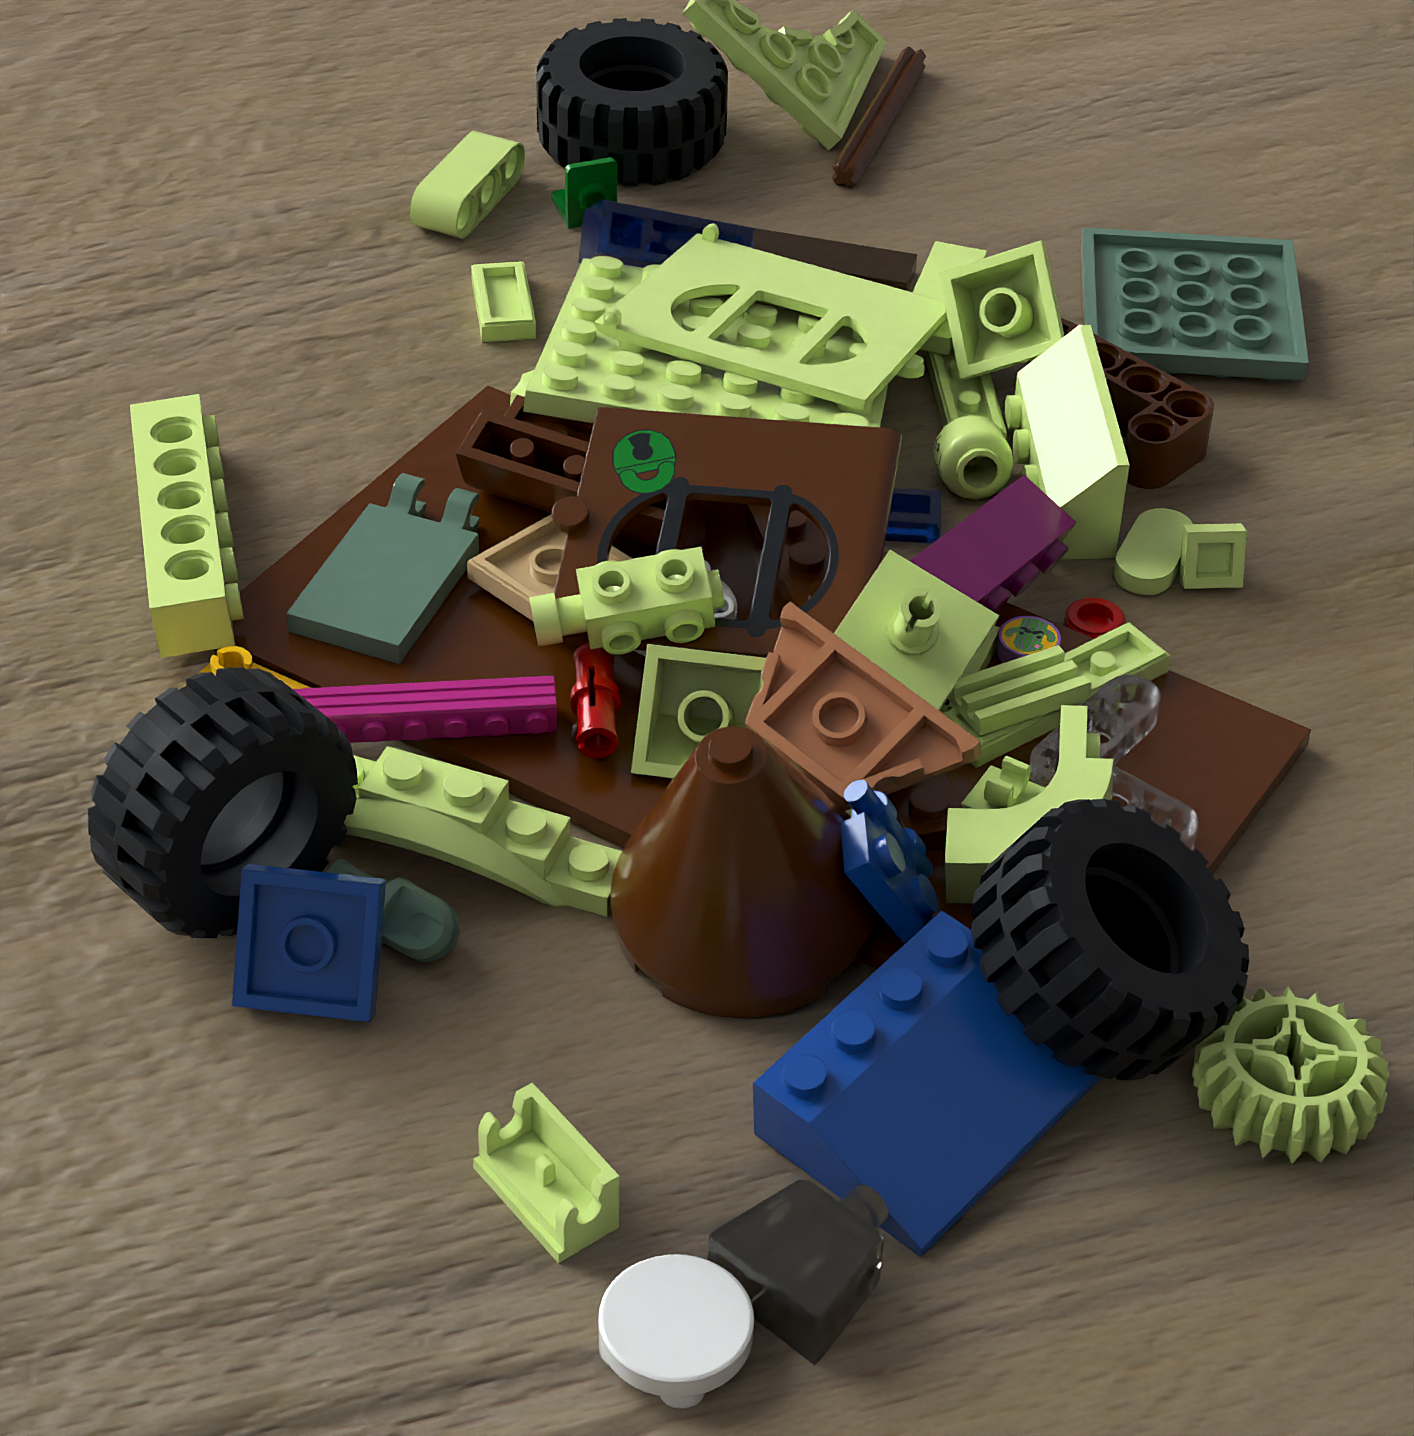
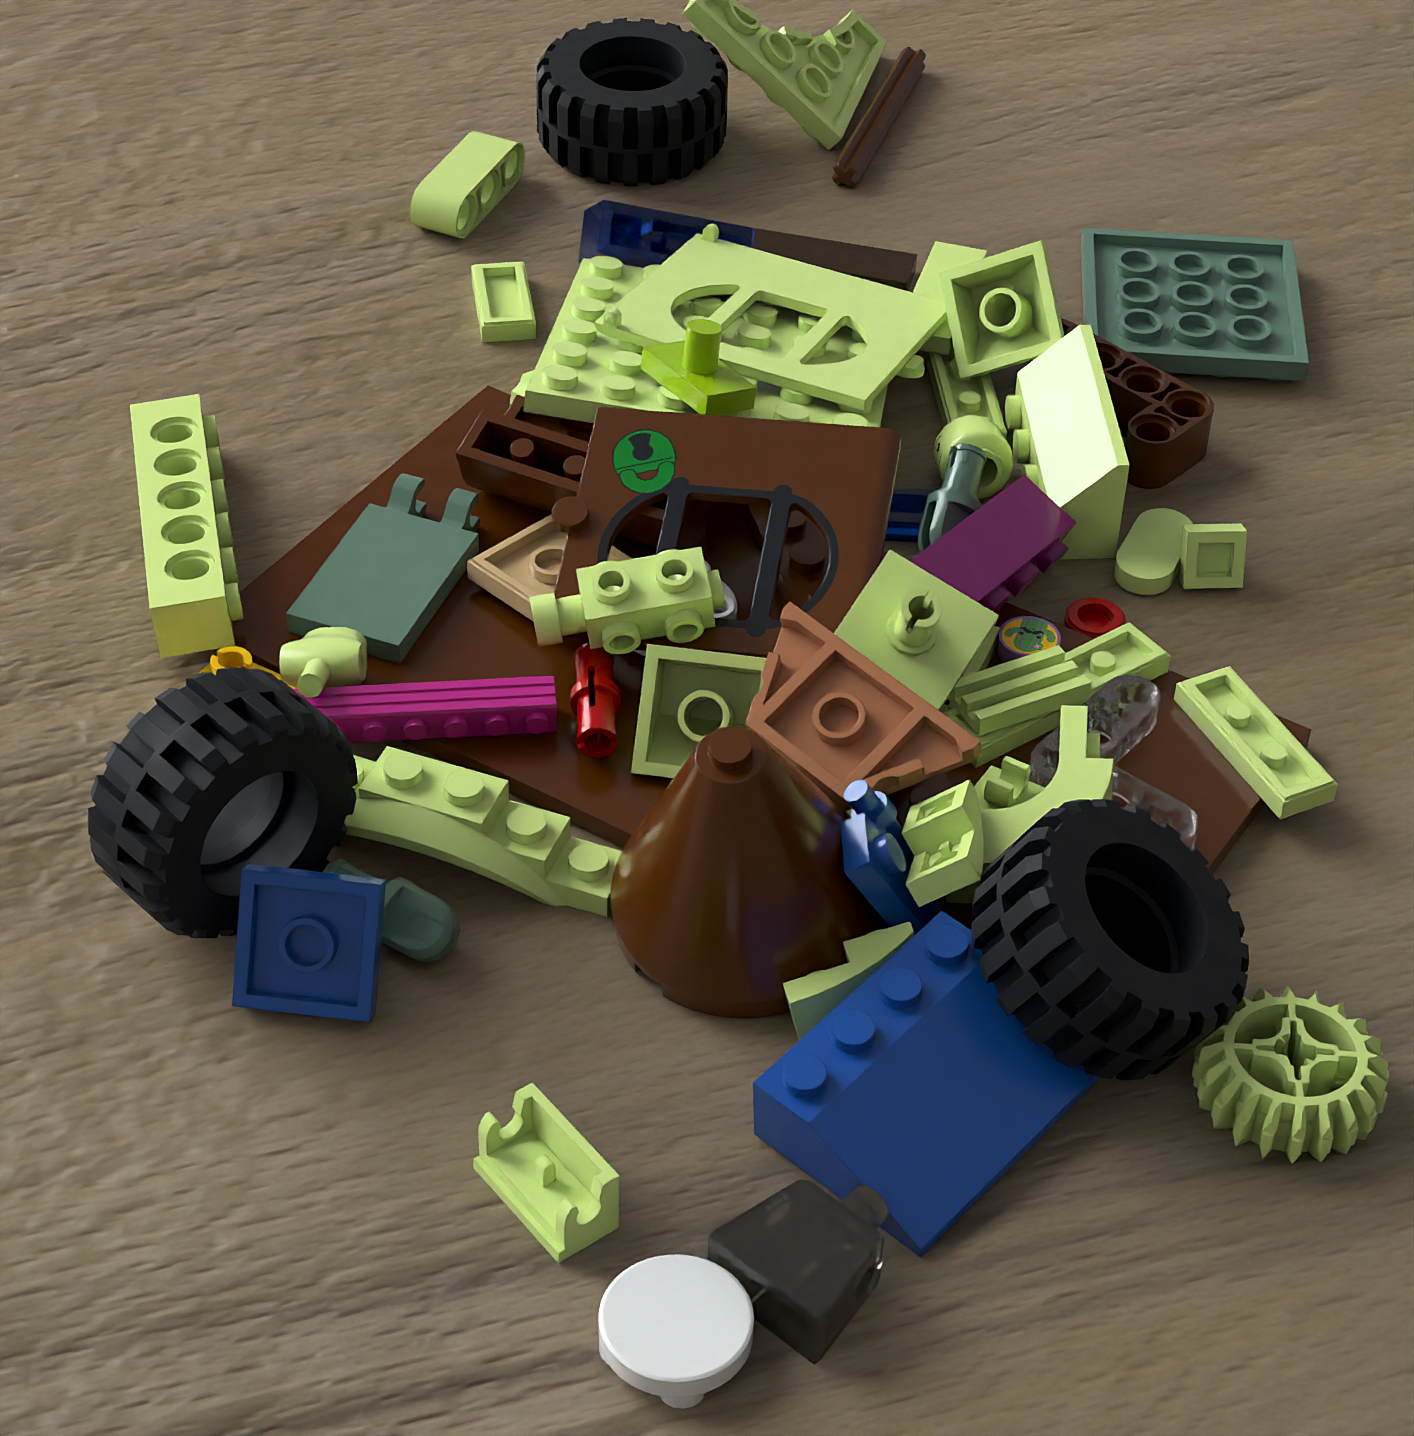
(324, 660): none -> yellowish green piece
(585, 186): green bracket -> none
(695, 372): none -> lime tile
(823, 990): none -> yellowish green slope
(945, 843): none -> yellowish green slope
(957, 495): none -> sand green arm
(1255, 742): none -> yellowish green tile

